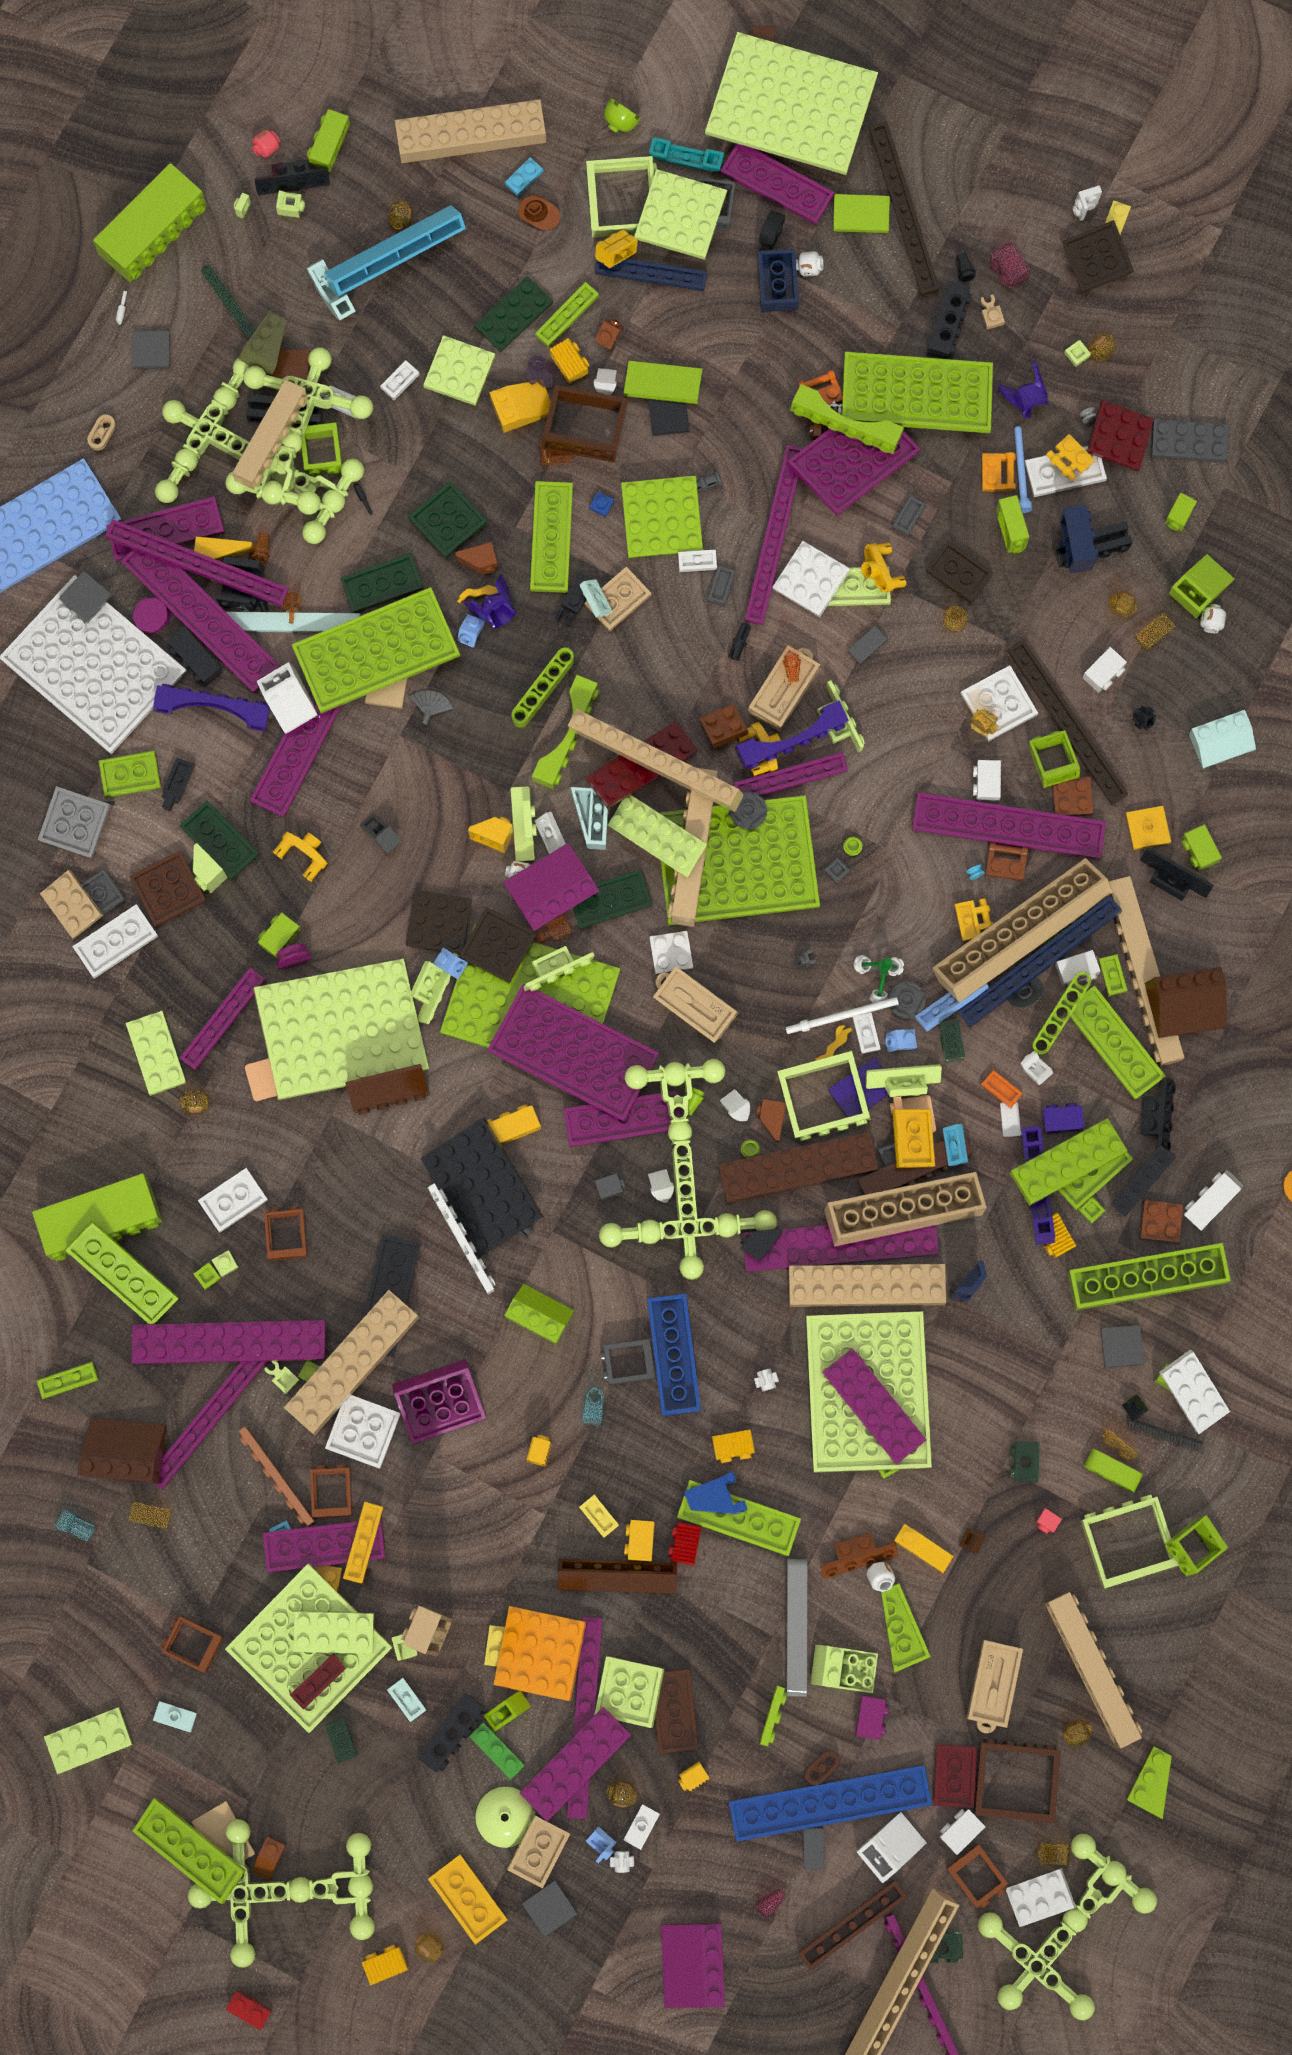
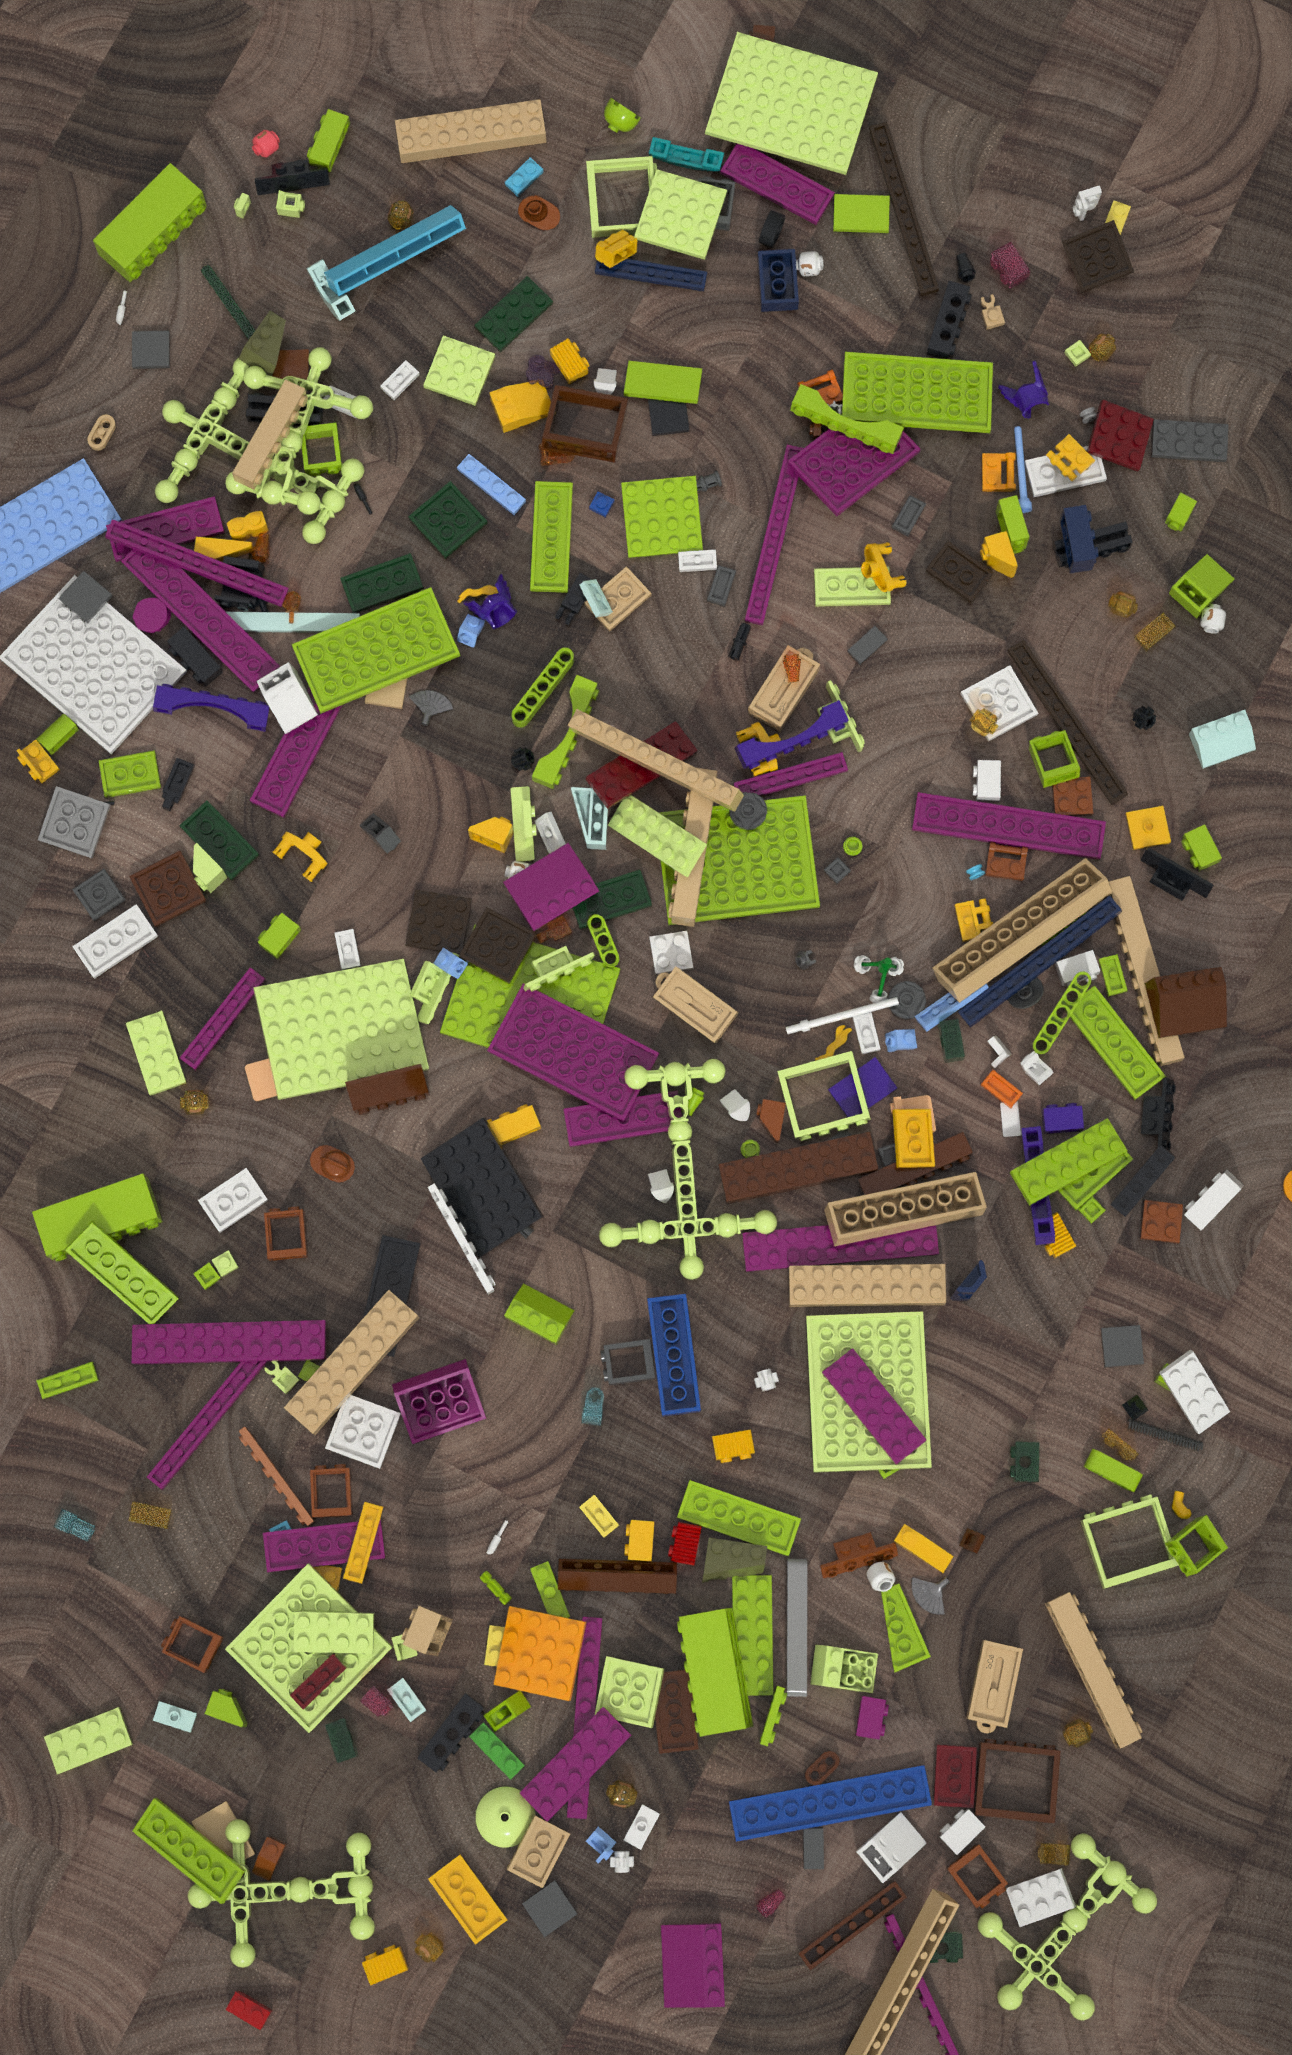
(38, 761): none -> yellow bracket
(57, 734): none -> lime brick
(71, 904): tan plate -> none
(122, 1451): reddish brown slope -> none
(226, 1708): none -> lime slope
(249, 526): none -> yellow brick
(293, 956): magenta hat -> none
(332, 1163): none -> dark orange piece
(347, 949): none -> white plate
(377, 1702): none -> clear pink brick
(479, 558): dark orange slope -> none
(491, 484): none -> light blue plate
(495, 1587): none -> lime axle
(496, 1539): none -> white piece
(522, 759): none -> black gear
(539, 1450): yellow brick -> none
(549, 1590): none -> lime plate
(567, 314): lime plate -> none
(609, 333): dark orange bracket -> none
(609, 947): none -> lime beam
(610, 1186): dark grey brick -> none
(693, 1777): yellow brick -> none
(714, 1497): blue flag -> none
(715, 1672): none -> lime brick
(723, 726): dark orange plate -> none
(732, 1559): none -> olive wedge
(754, 1630): none -> lime plate
(760, 1243): black slope -> none
(811, 579): white plate -> none
(904, 1080): yellowish green bracket -> none
(929, 1594): none -> flat silver hand
(955, 619): clear yellow head -> none
(955, 1145): medium azure plate -> none
(999, 554): none -> yellow slope
(1000, 1049): none -> white tile
(1048, 1521): coral plate -> none
(1104, 670): white brick -> none
(1148, 1276): lime brick -> none
(1152, 1782): lime wing -> none
(1178, 1506): none -> yellow arm

